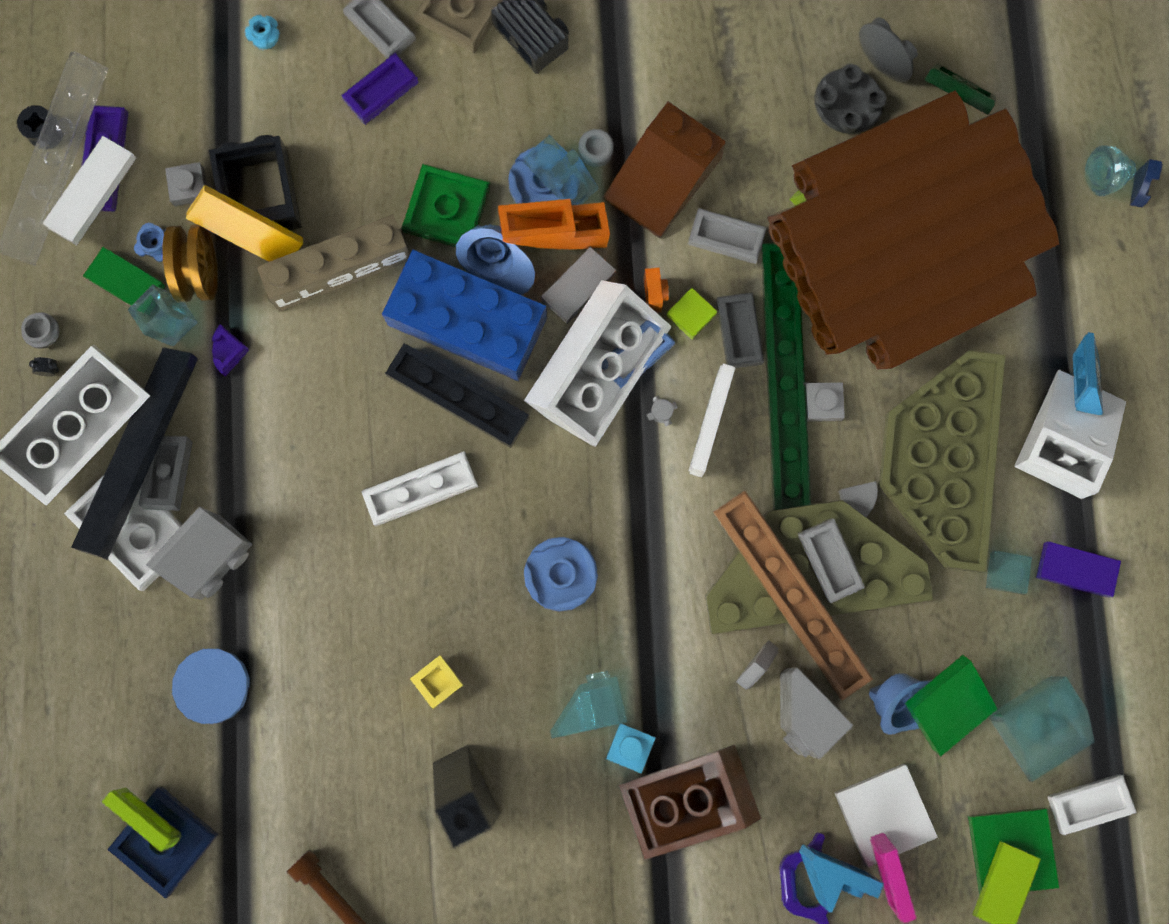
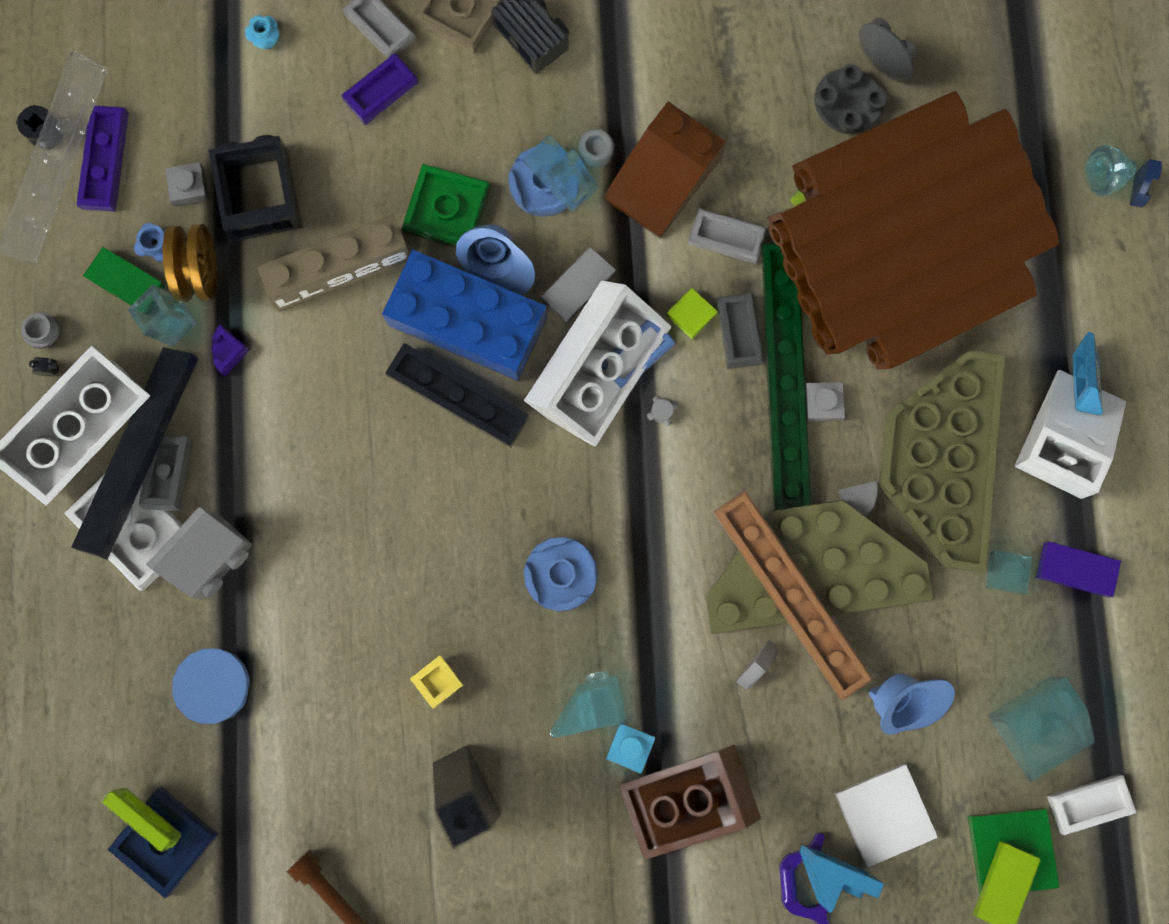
(89, 190): white tile -> none
(242, 225): yellow tile -> none
(419, 489): white tile -> none
(555, 224): orange slope -> none
(655, 289): orange plate -> none
(711, 420): white tile -> none
(808, 716): light grey slope -> none
(831, 560): light grey tile -> none
(892, 877): dark pink tile -> none
(951, 705): green tile -> none
(968, 91): dark green tile -> none

